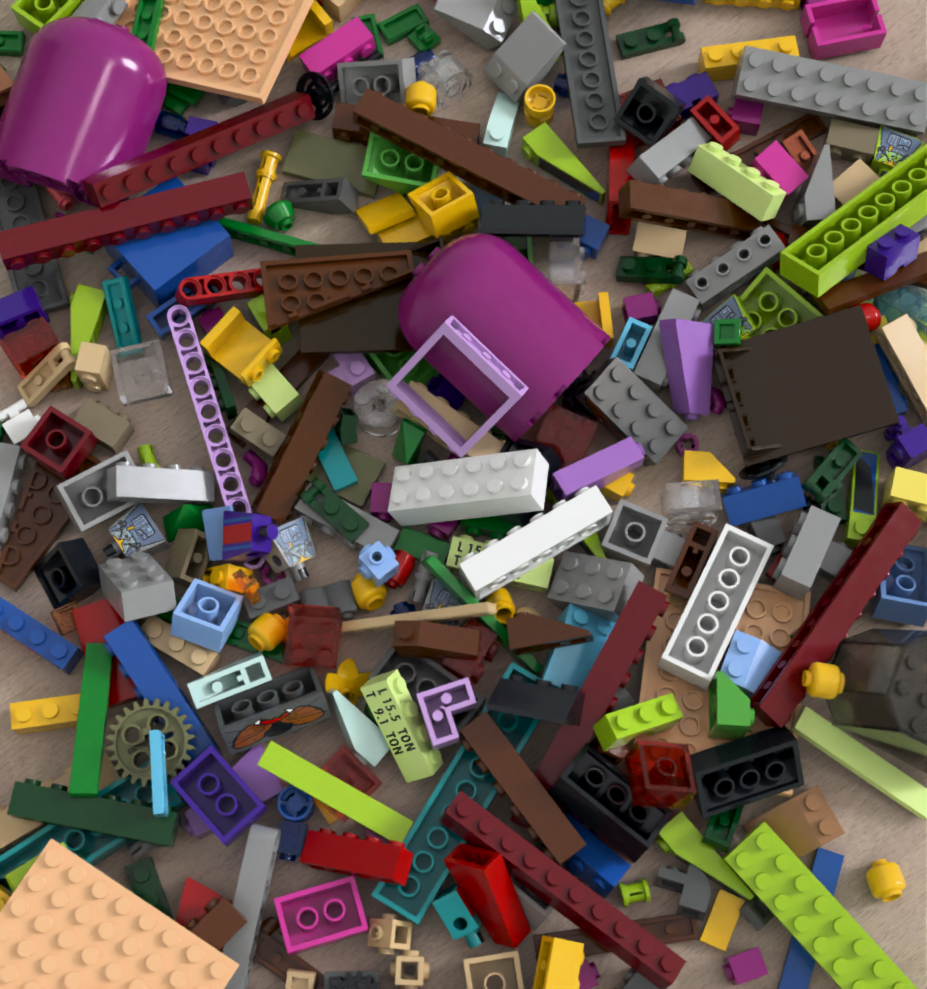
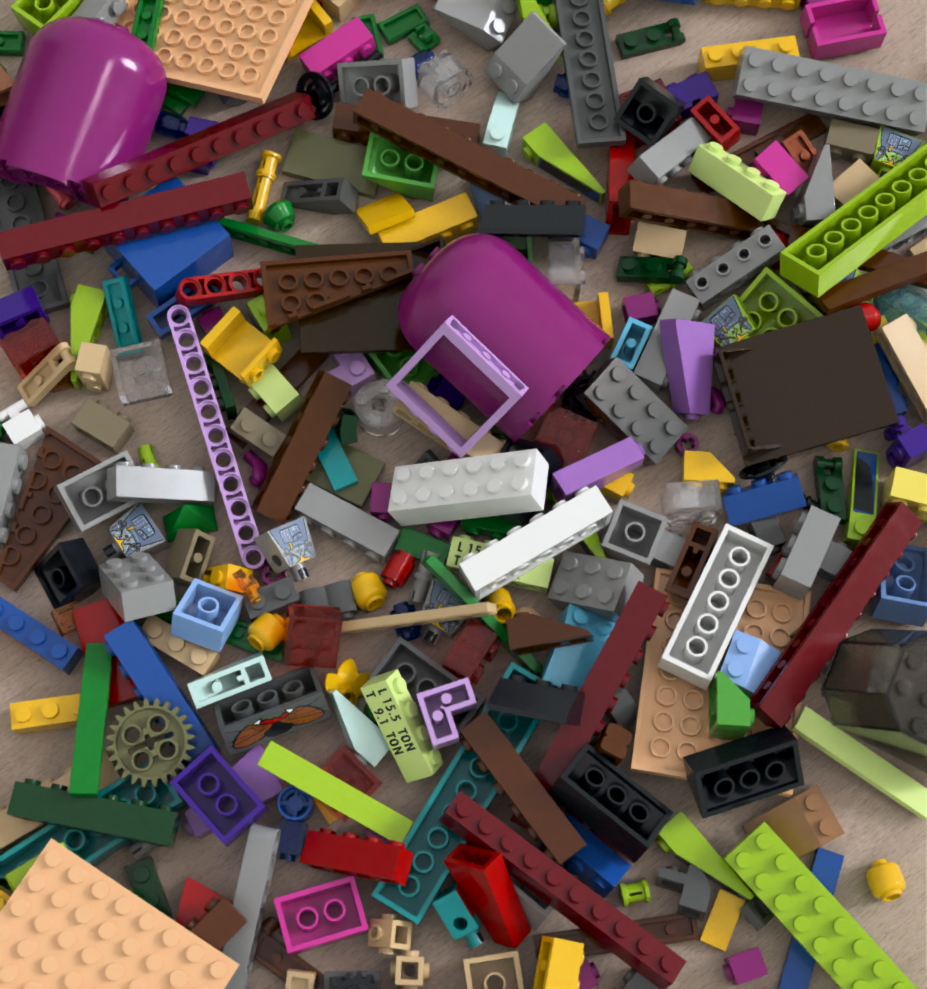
(59, 443): dark red brick -> none
(158, 773): medium azure tile -> none
(214, 530): medium blue slope -> none
(246, 536): dark purple torso -> none
(334, 511): dark green plate -> none
(377, 563): light blue brick -> none
(409, 442): green slope -> none
(421, 98): yellow head -> none
(434, 640): reddish brown slope -> none
(444, 204): yellow slope -> none
(539, 105): yellow wheel -> none
(646, 717): lime arch -> none
(660, 774): clear red brick -> none
(721, 829): dark green plate -> none
(727, 332): green tile -> none
(823, 680): yellow head -> none
(832, 469): dark green plate -> none
(891, 251): dark purple brick -> none

